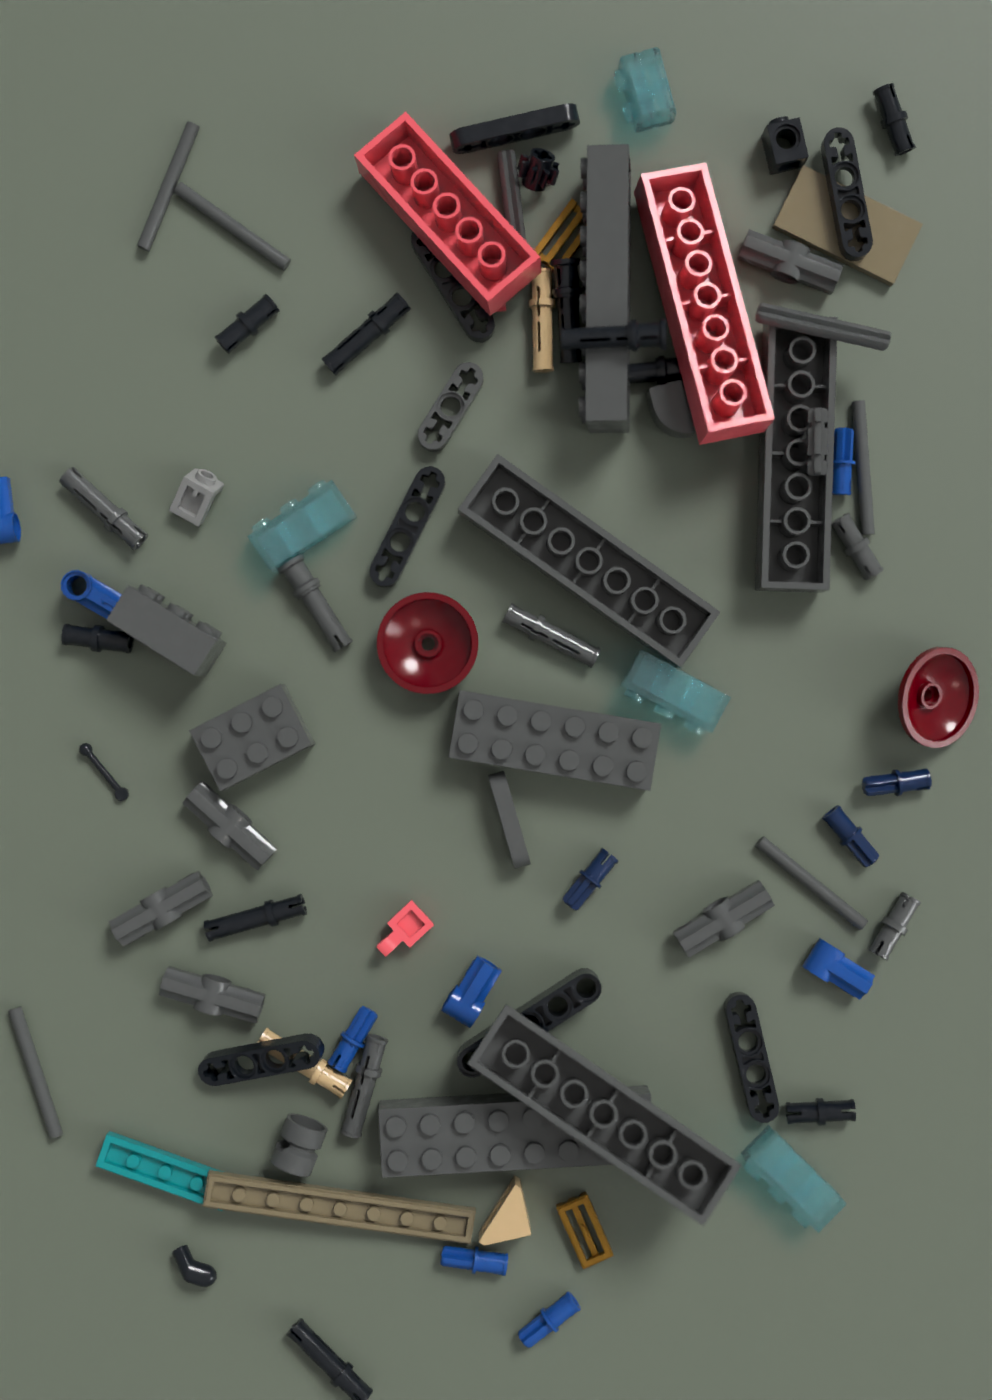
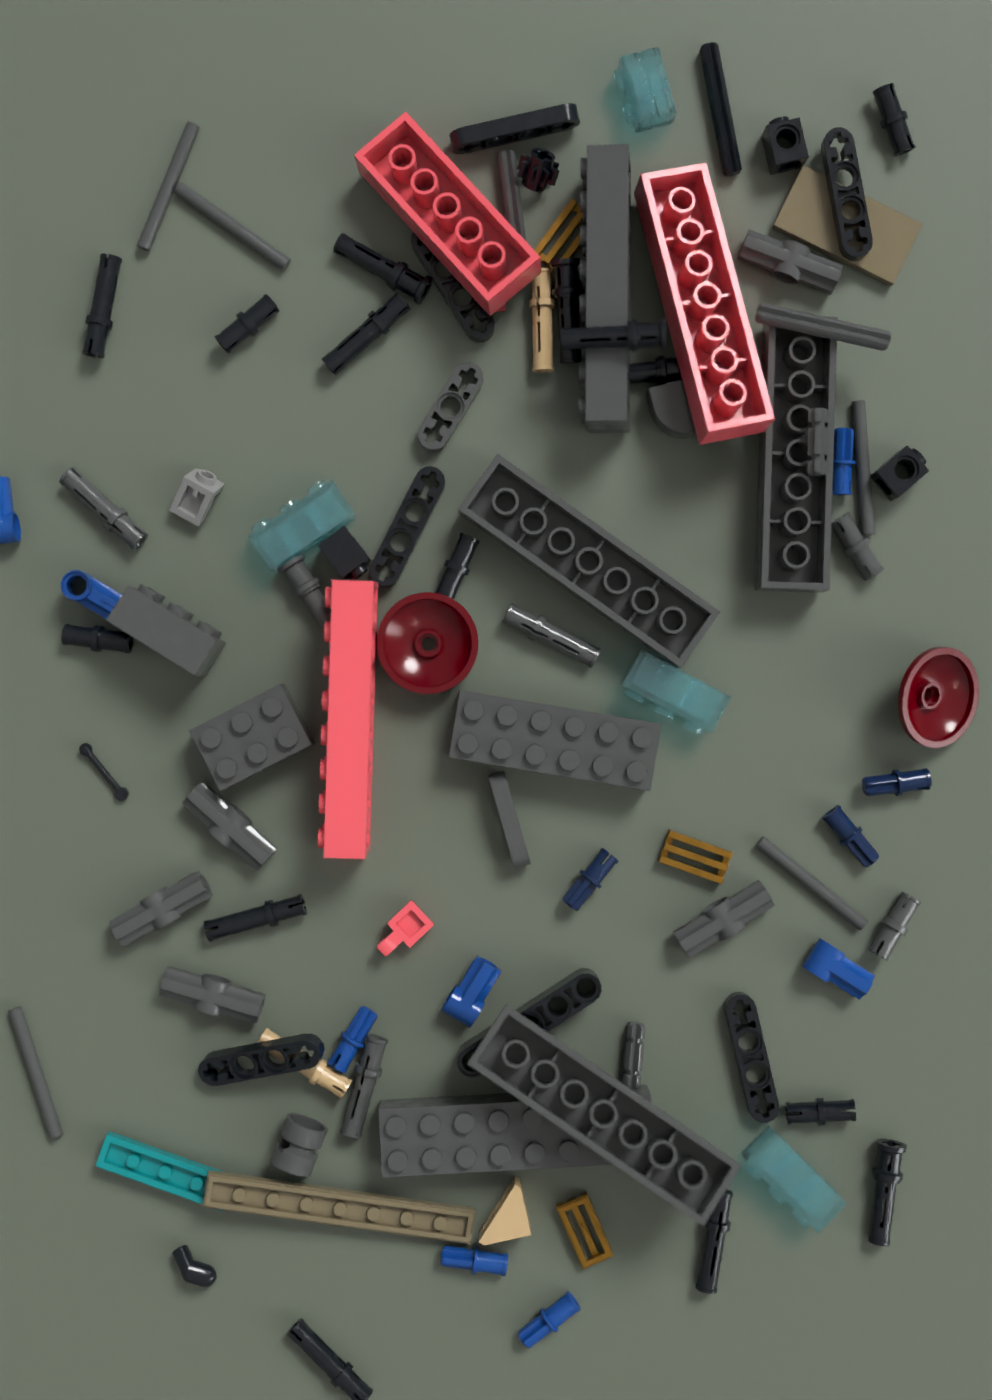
(102, 305): none -> black pin
(345, 554): none -> black brick
(350, 719): none -> coral brick
(396, 274): none -> black pin
(457, 565): none -> black pin
(633, 1055): none -> dark grey axle
(713, 1245): none -> black pin
(720, 109): none -> black axle
(721, 866): none -> pearl gold tile
(887, 479): none -> black brick
(892, 1176): none -> black pin

